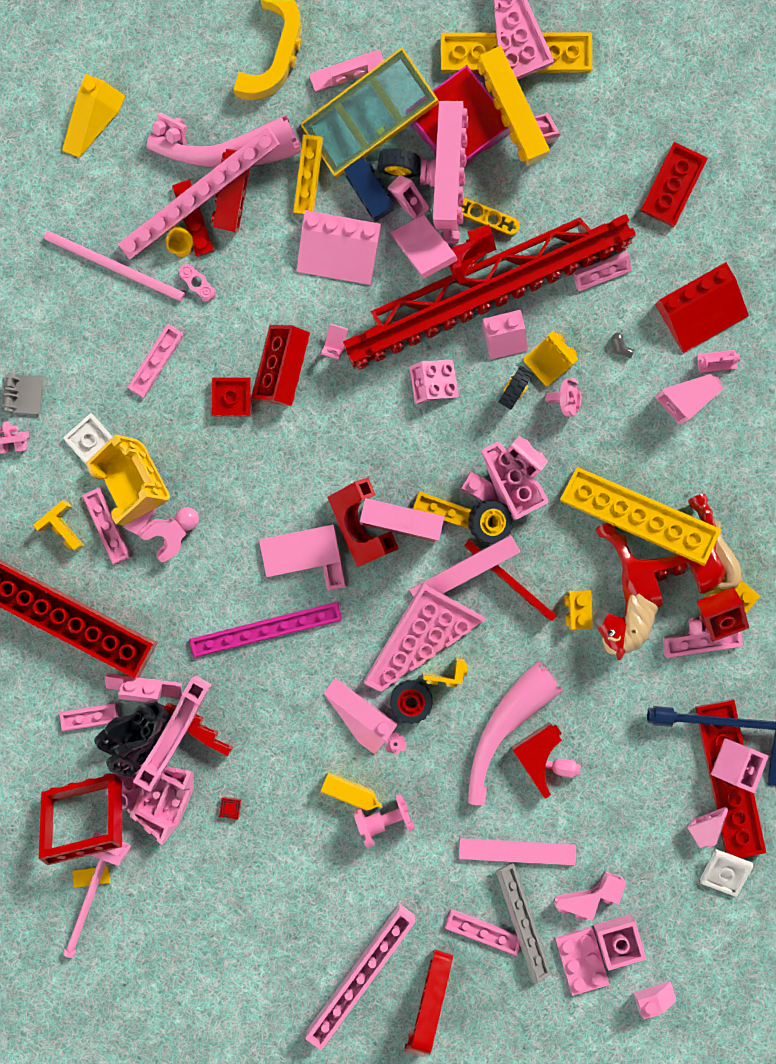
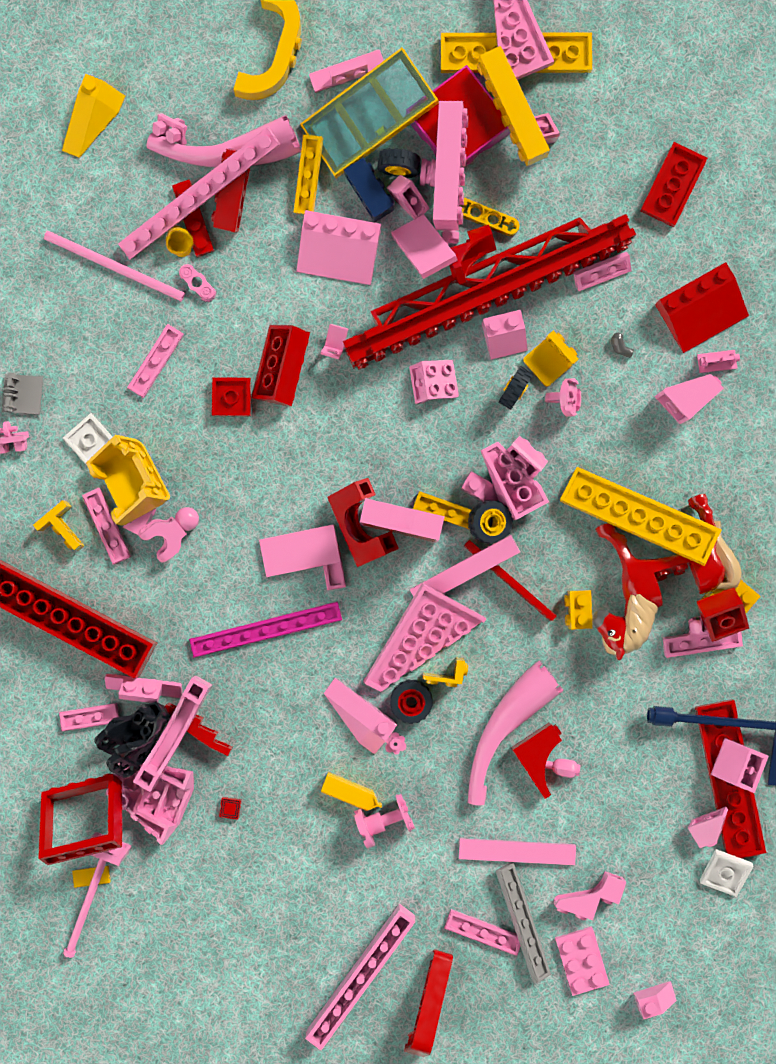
(619, 942): bright pink brick -> none

